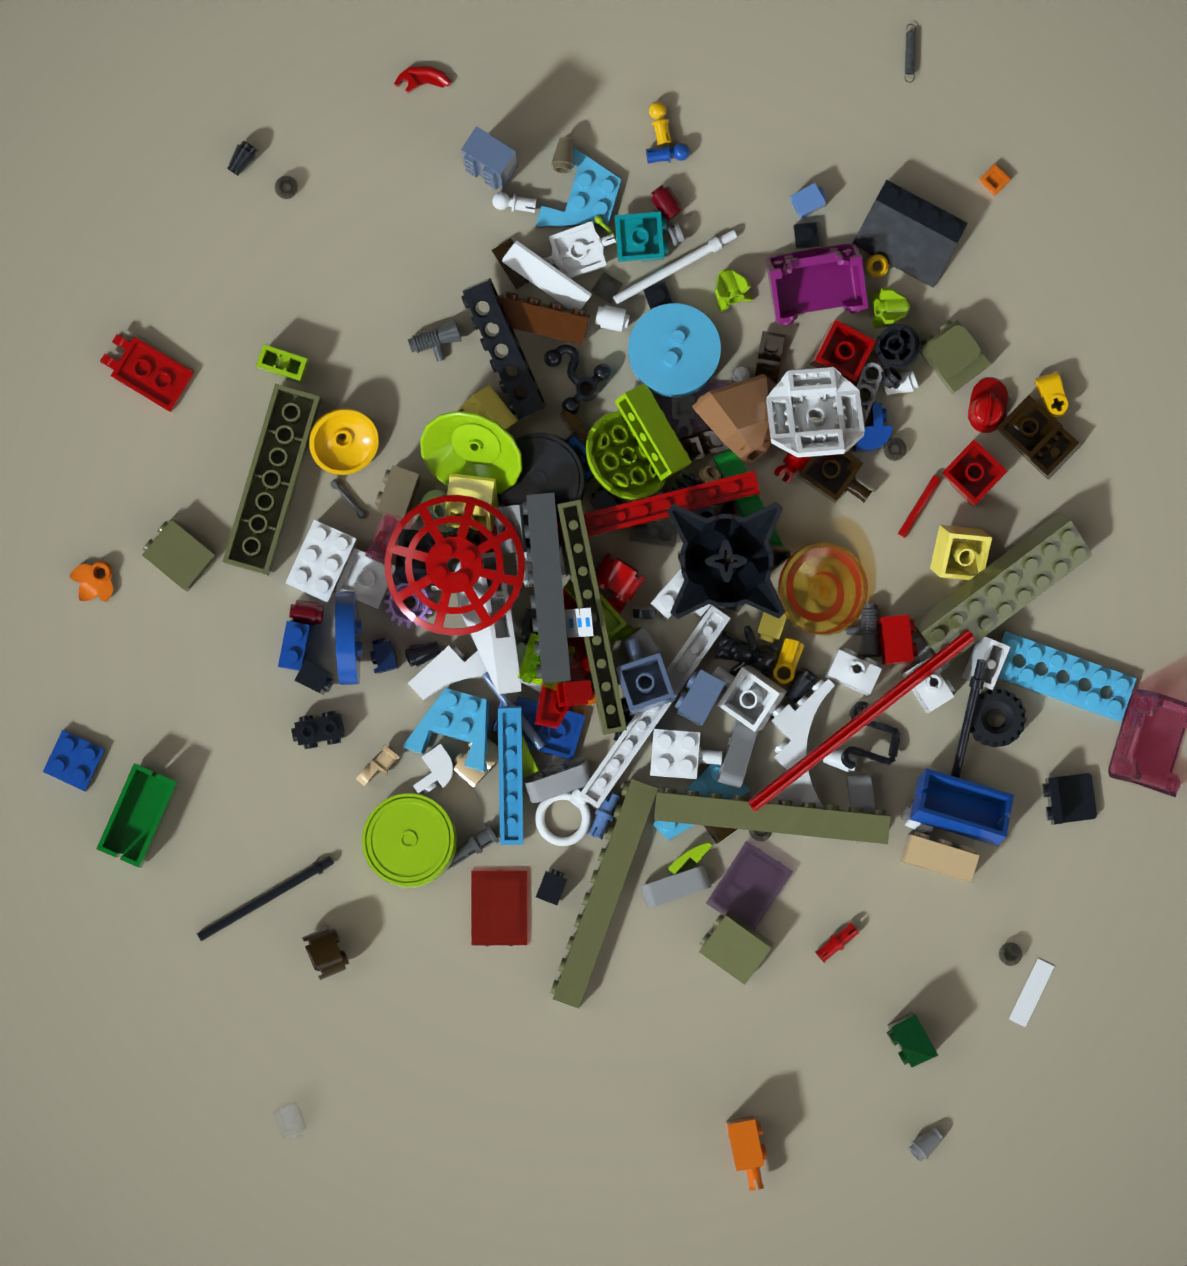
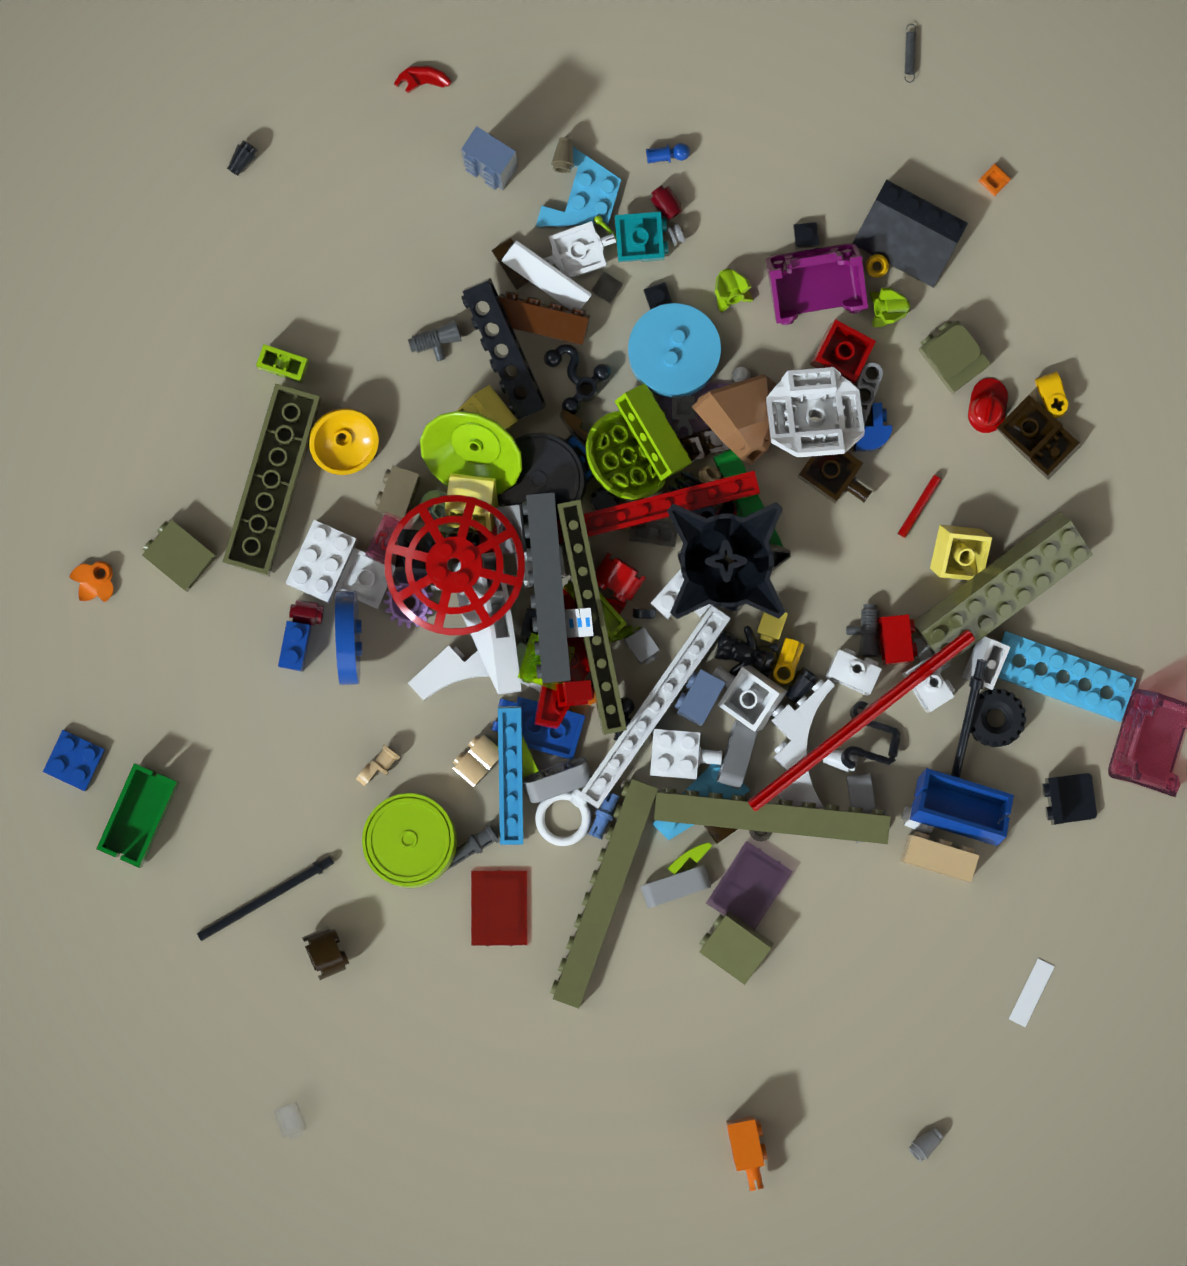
(148, 372): red tile -> none
(286, 180): clear smoke plate -> none
(312, 731): black brick -> none
(314, 677): black brick -> none
(335, 484): dark grey hinge -> none
(383, 656): dark blue brick -> none
(421, 653): black cone -> none
(441, 768): white brick -> none
(457, 717): medium azure wing -> none
(502, 201): white pin -> none
(526, 727): sand blue bar -> none
(552, 886): black brick -> none
(612, 318): white brick -> none
(644, 680): sand blue brick -> none
(657, 111): yellow pin -> none
(714, 244): white bar -> none
(770, 355): dark brown slope -> none
(791, 465): red plate -> none
(808, 200): medium blue brick -> none
(823, 588): clear yellow dish -> none
(837, 942): red pin -> none
(891, 378): black plate -> none
(897, 346): black cone -> none
(900, 444): clear smoke plate -> none
(907, 385): white cone -> none
(911, 1039): dark green slope -> none
(974, 472): red slope -> none
(1010, 954): clear smoke plate -> none

